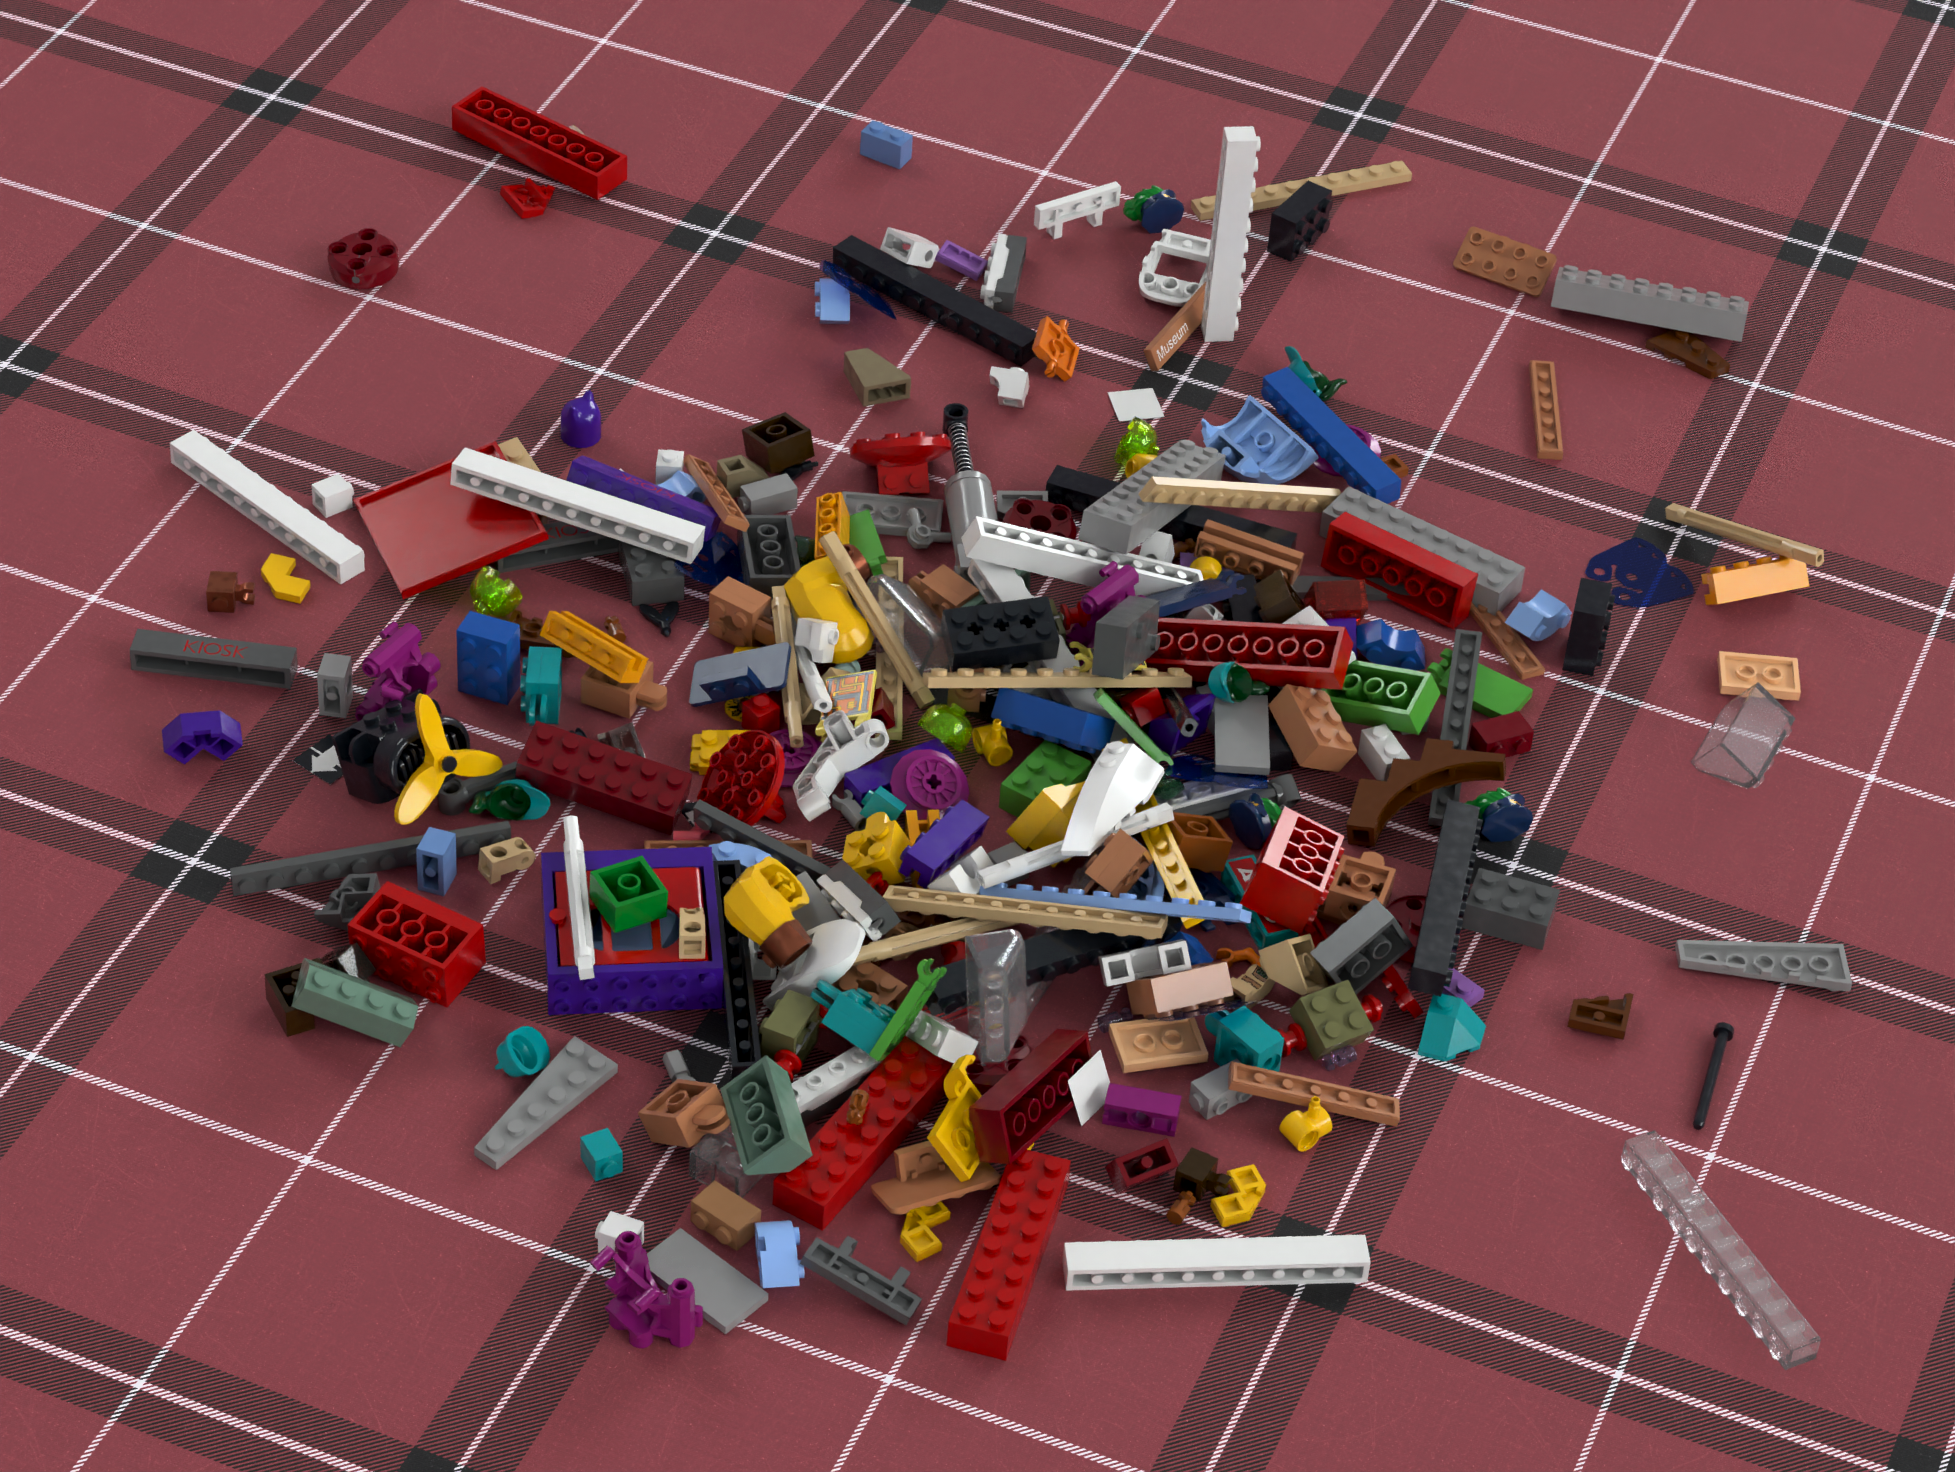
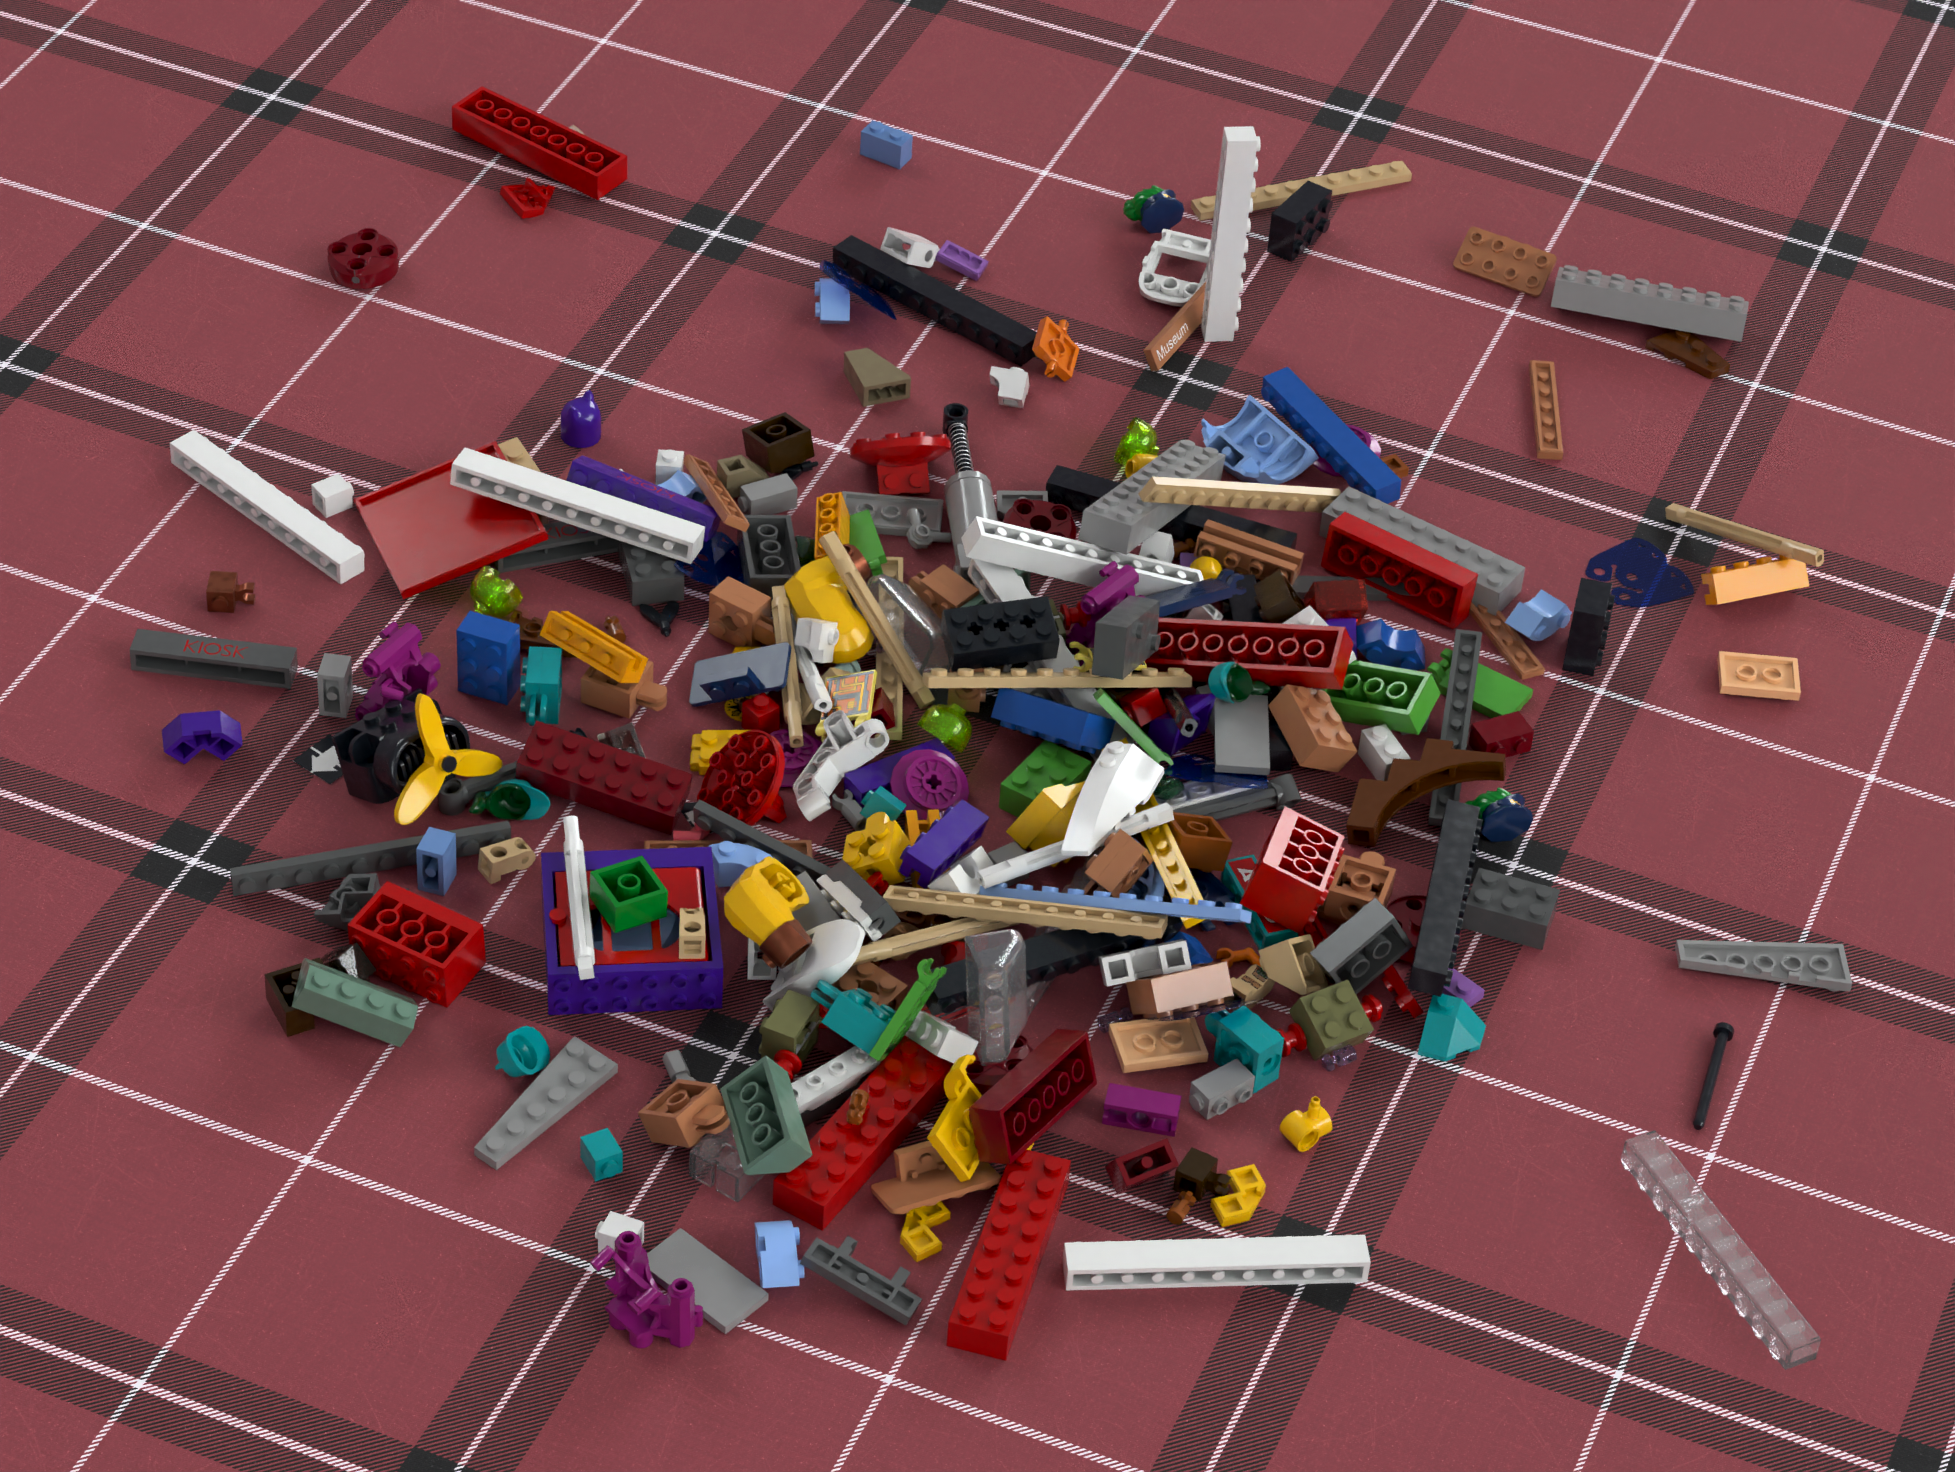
(277, 573): yellow tile -> none
(725, 1215): medium nougat brick -> none
(737, 980): black brick -> none
(993, 743): yellow piece -> none
(1004, 272): piece -> none
(1088, 202): white hinge -> none
(1089, 1087): white sticker -> none
(1136, 403): white sticker -> none
(1253, 819): dark blue piece -> none
(1300, 1091): nougat tile -> none
(1313, 379): hair -> none
(1601, 1015): reddish brown wing -> none
(1745, 738): clear windscreen -> none

